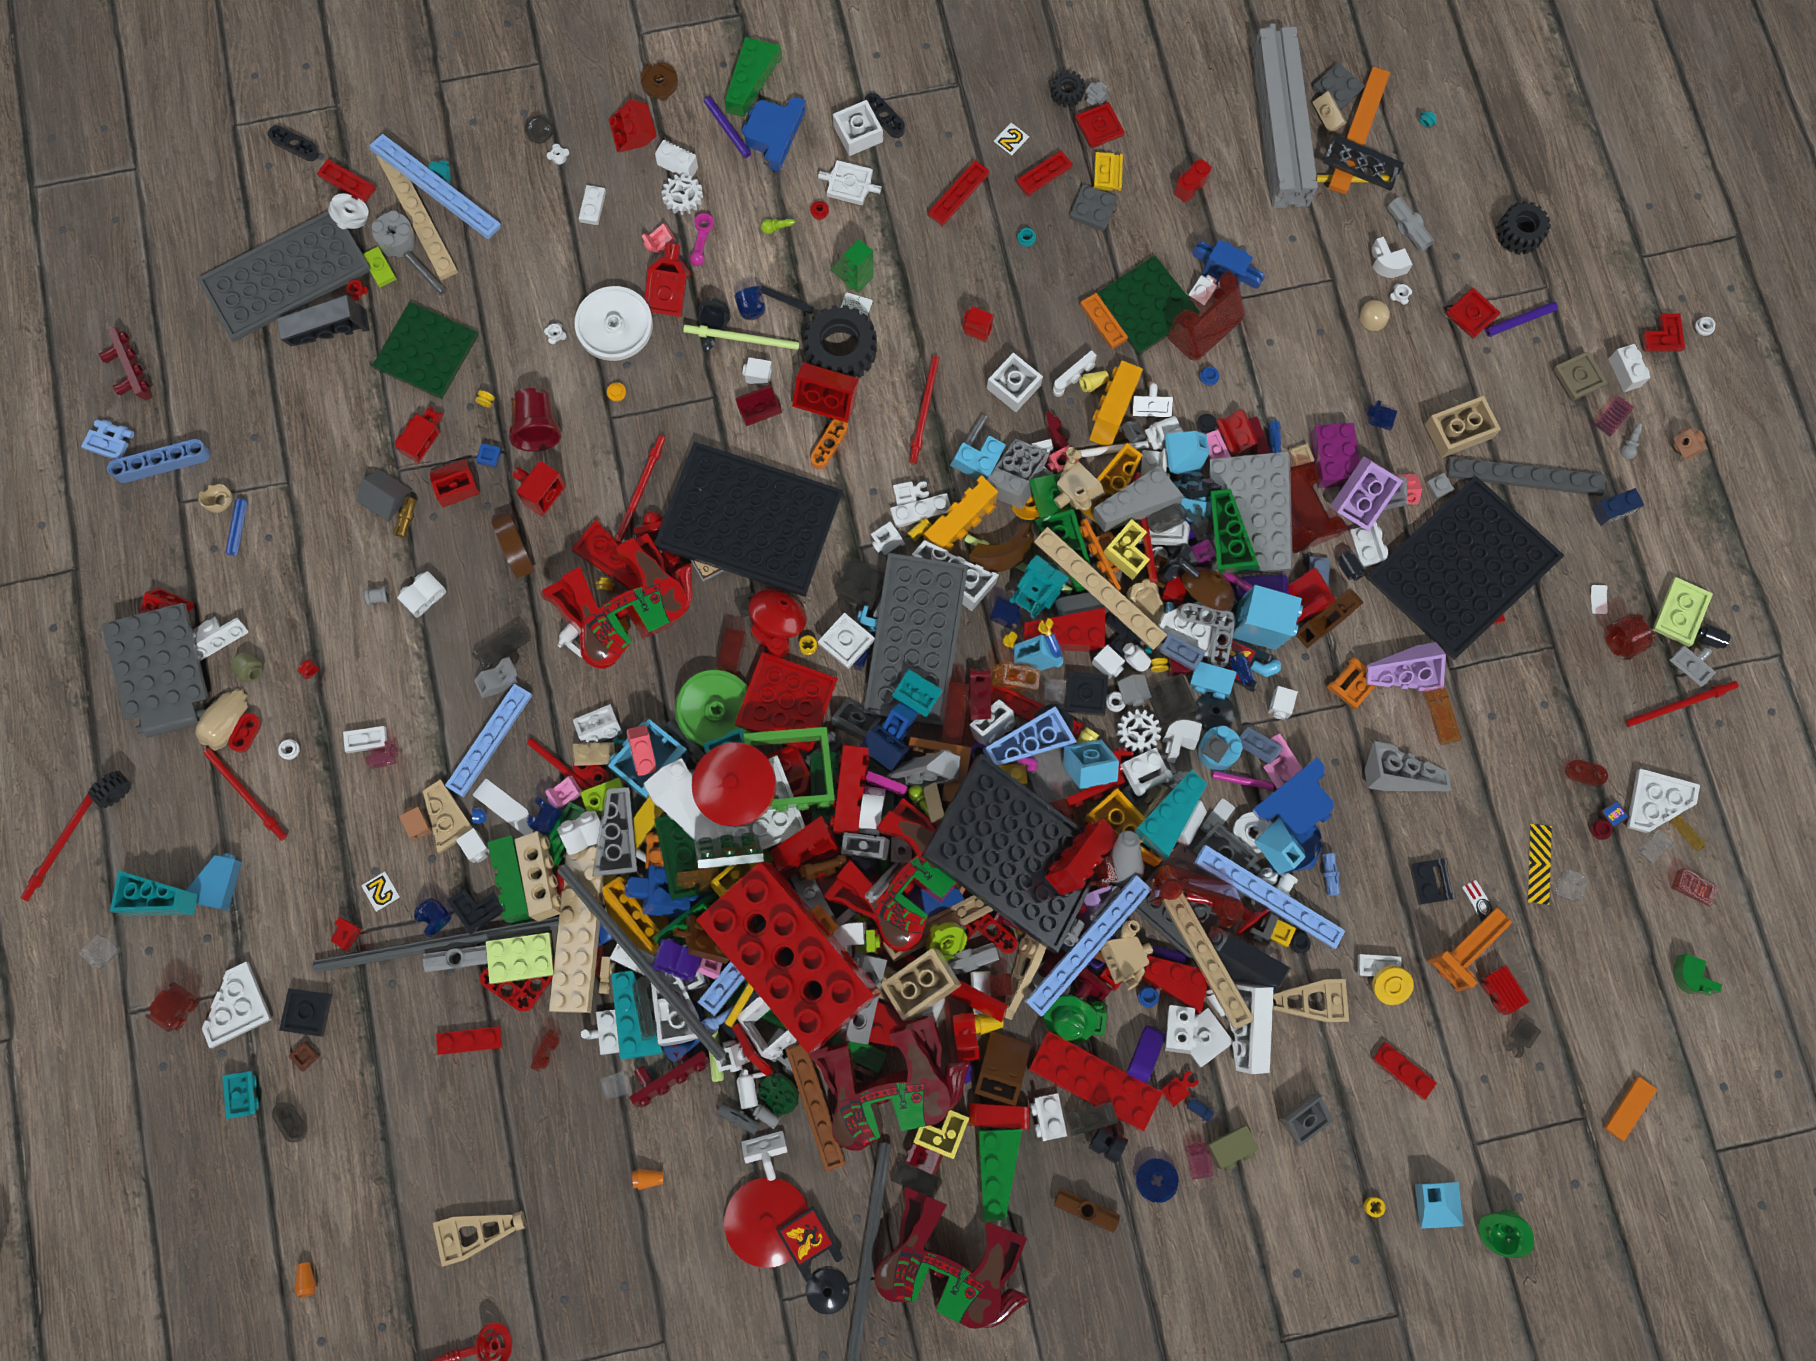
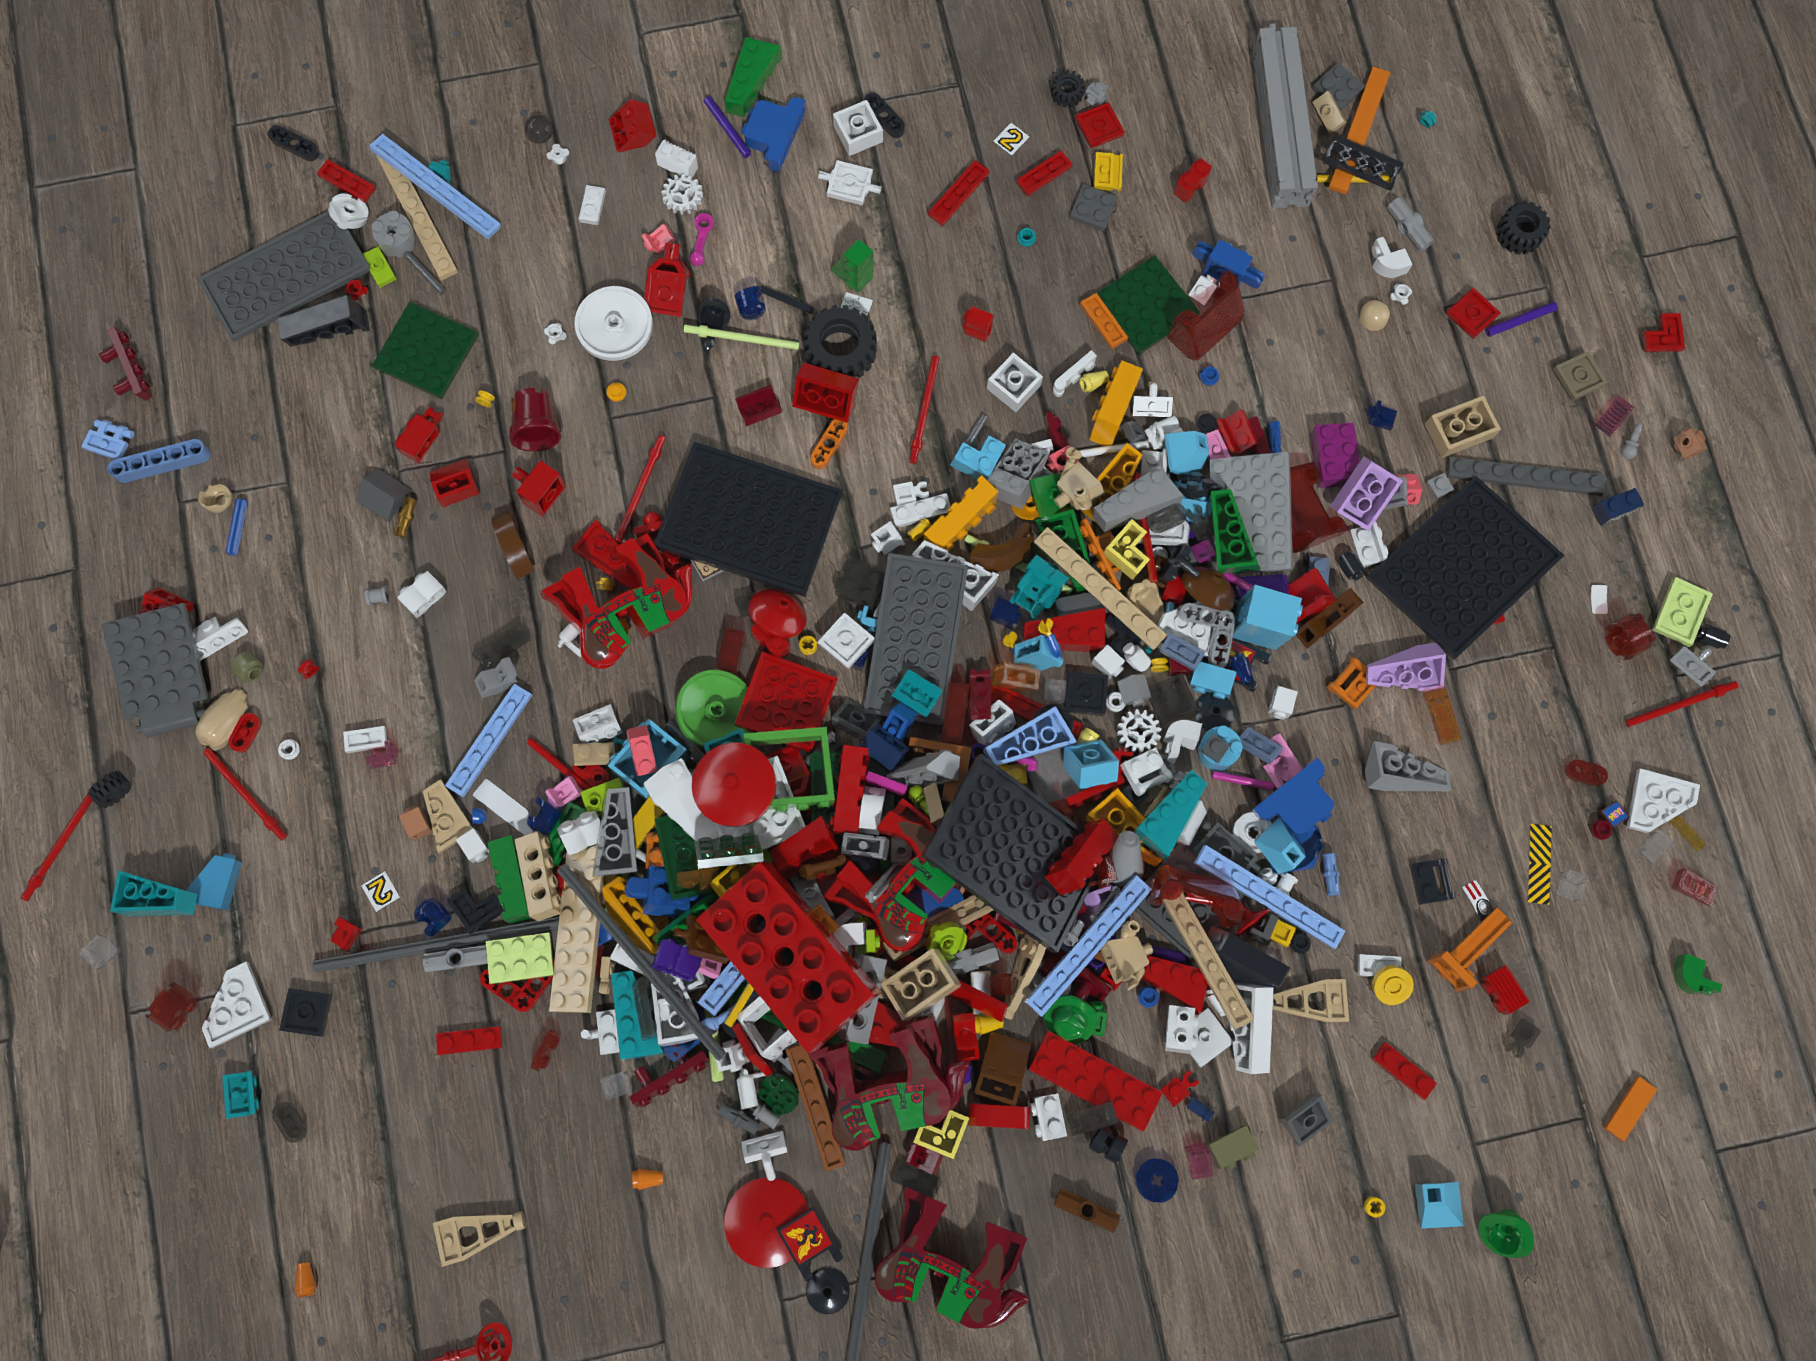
(304, 1056): copper tile -> none
(488, 455): blue plate -> none
(659, 90): reddish brown plate -> none
(757, 371): white brick -> none
(769, 226): lime bar -> none
(819, 215): red plate -> none
(997, 1166): green wedge -> none
(1146, 1054): dark purple beam -> none
(1220, 813): white sticker -> none
(1267, 669): medium azure arm -> none
(1301, 455): tan tile -> none
(1629, 367): white brick -> none
(1708, 322): white plate -> none

